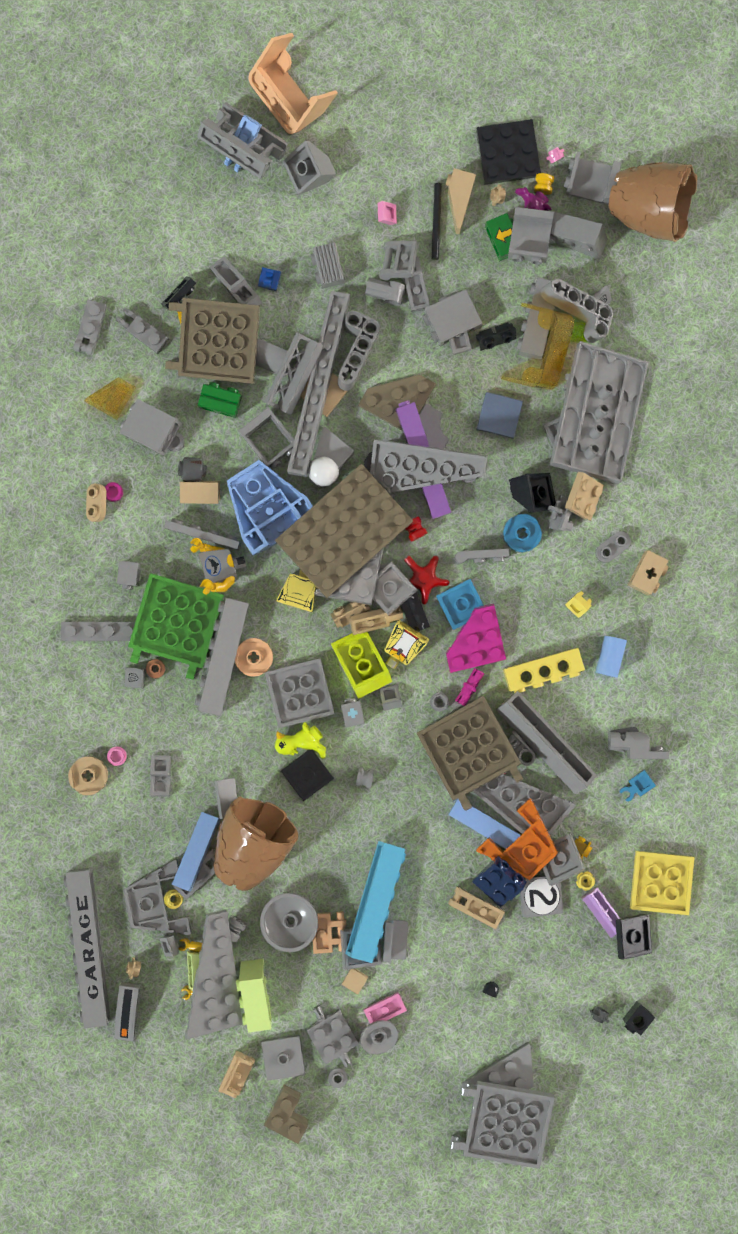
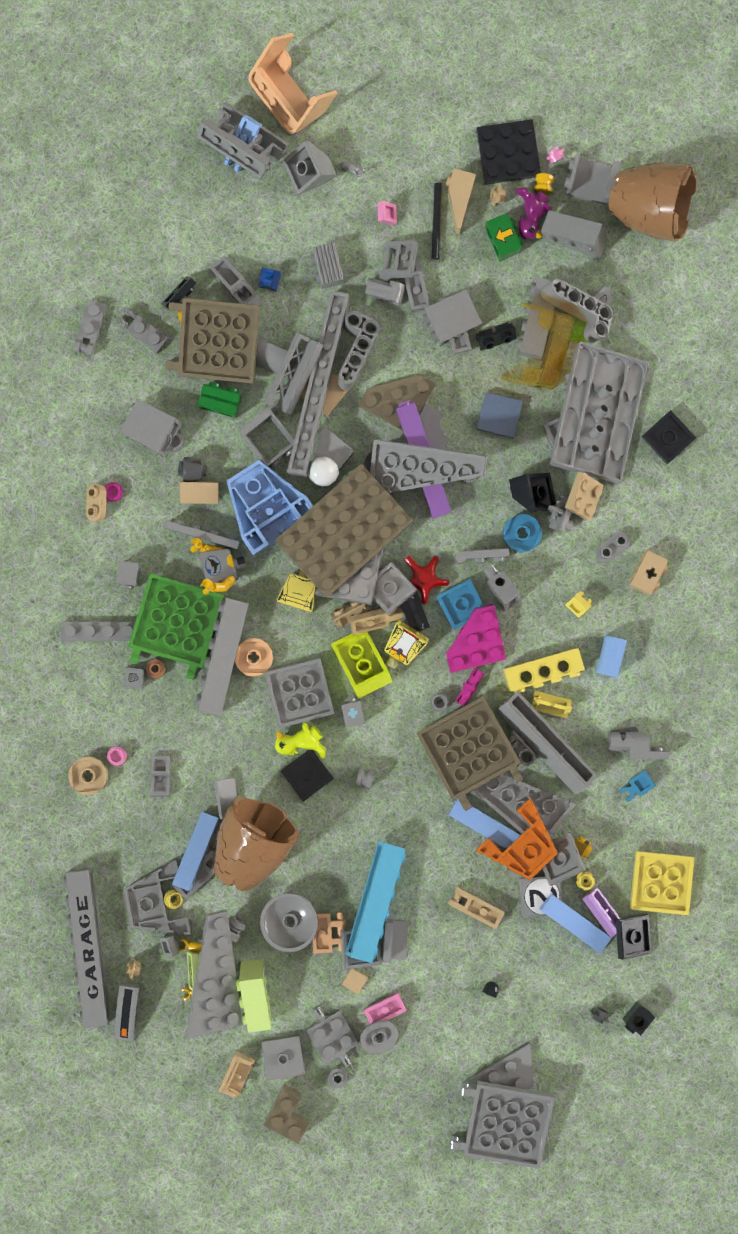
(112, 397): clear yellow wing -> none
(351, 167): none -> light grey piece
(390, 697): light grey slope -> none
(420, 532): red wheel -> none
(499, 881): dark blue plate -> none
(508, 593): none -> light grey torso
(530, 235): light grey panel -> none
(551, 704): none -> light yellow hinge
(575, 923): none -> light blue tile
(668, 437): none -> black plate

